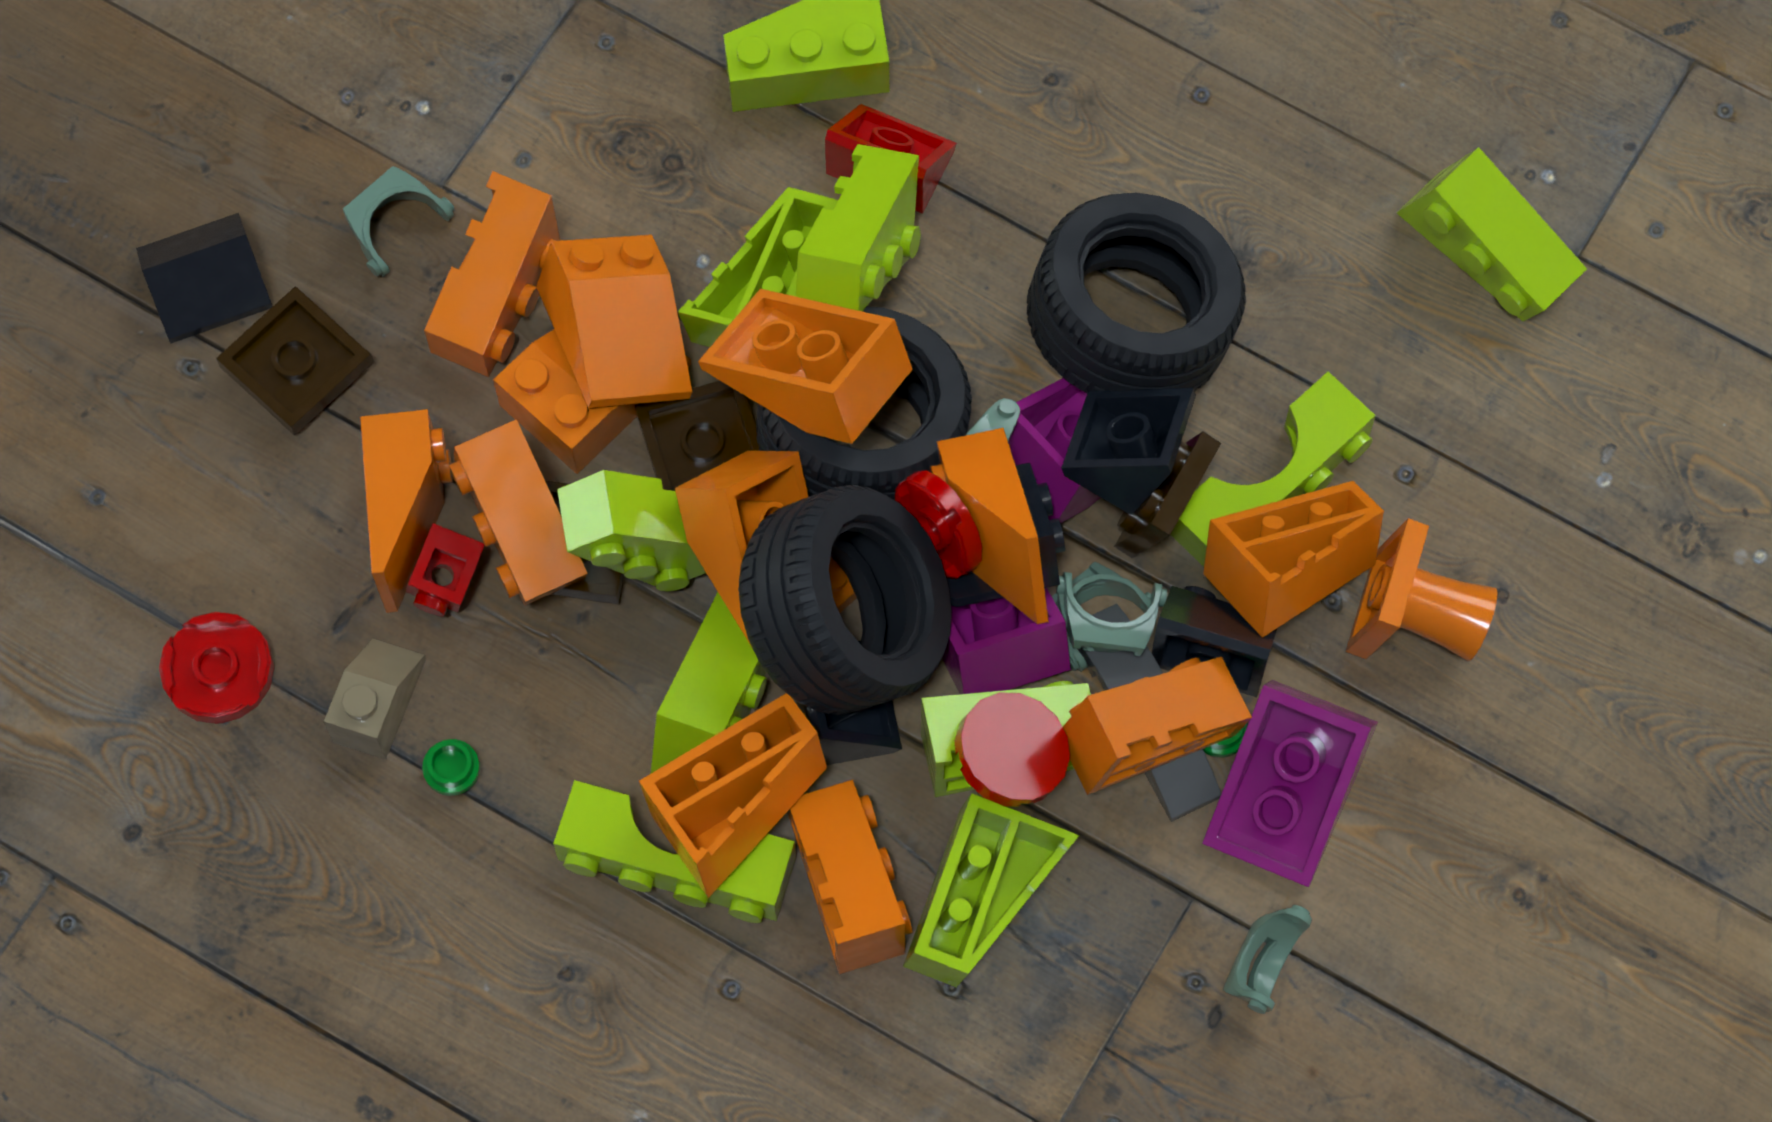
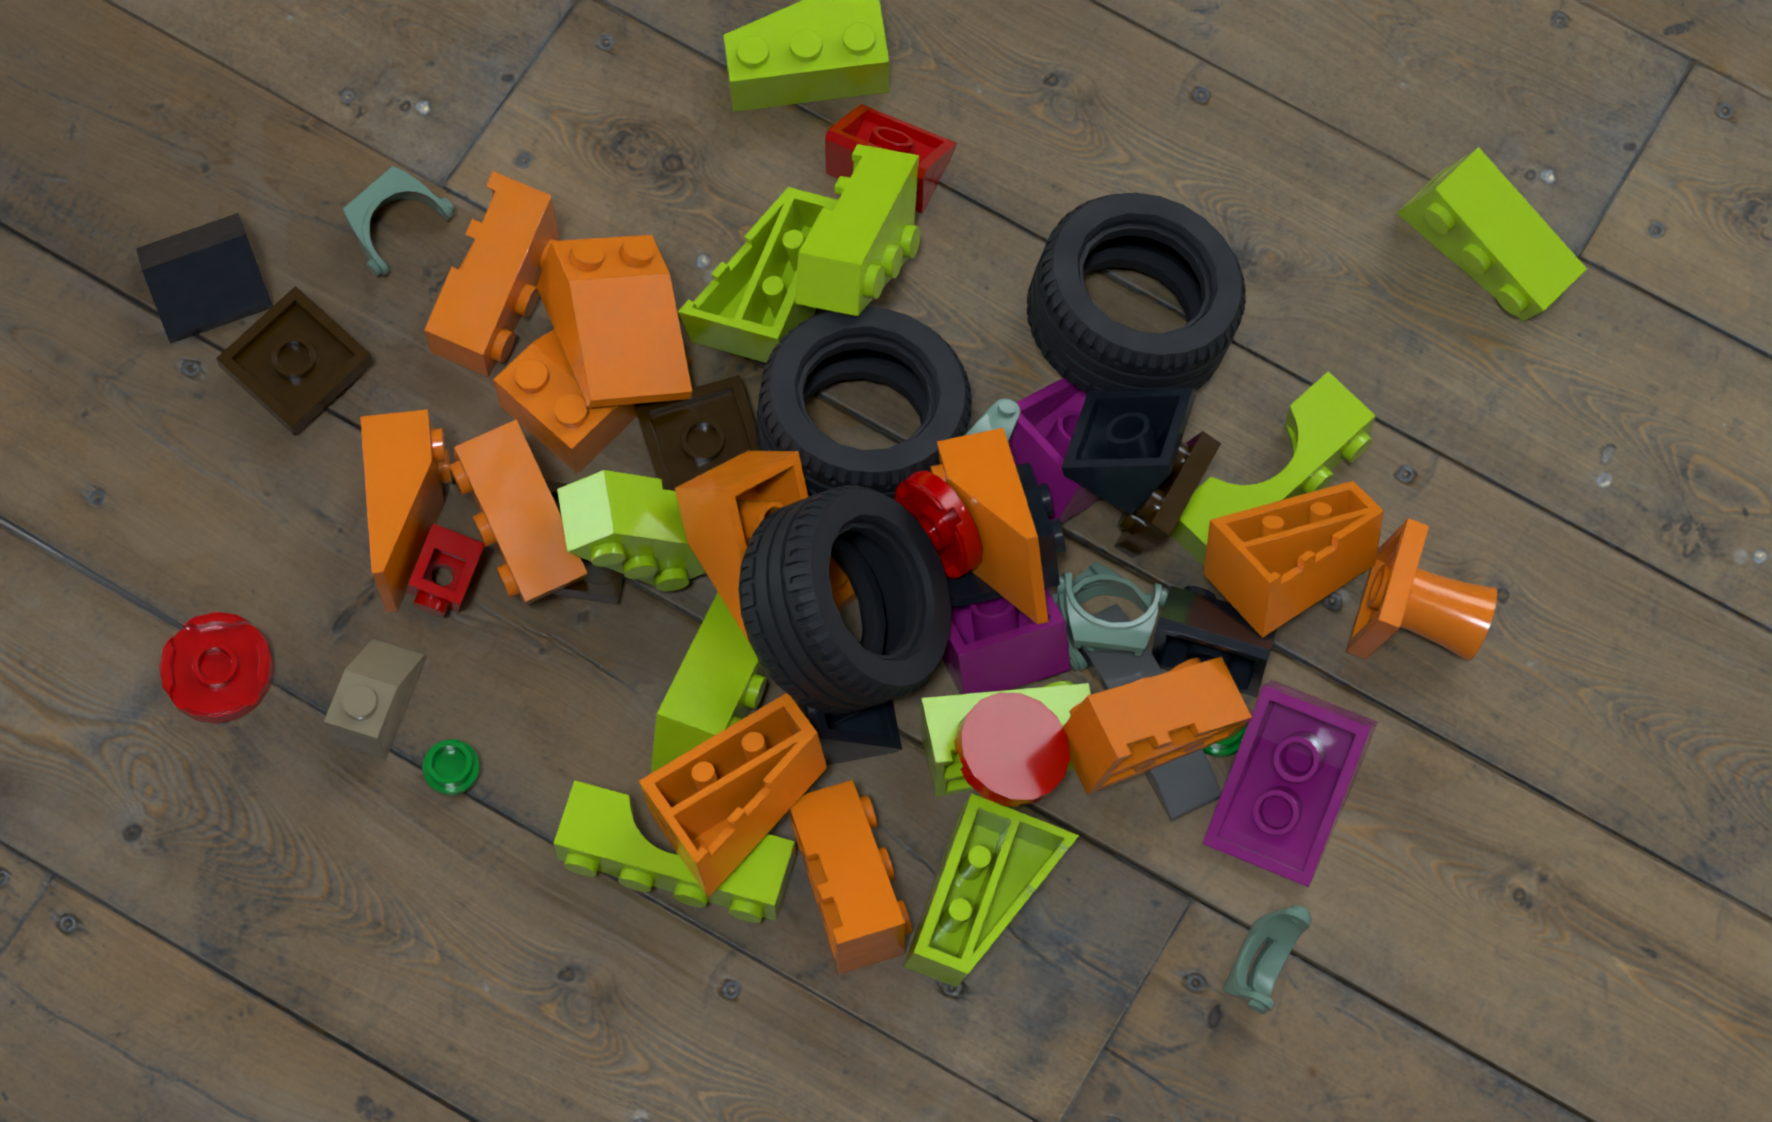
(811, 362): orange slope -> none

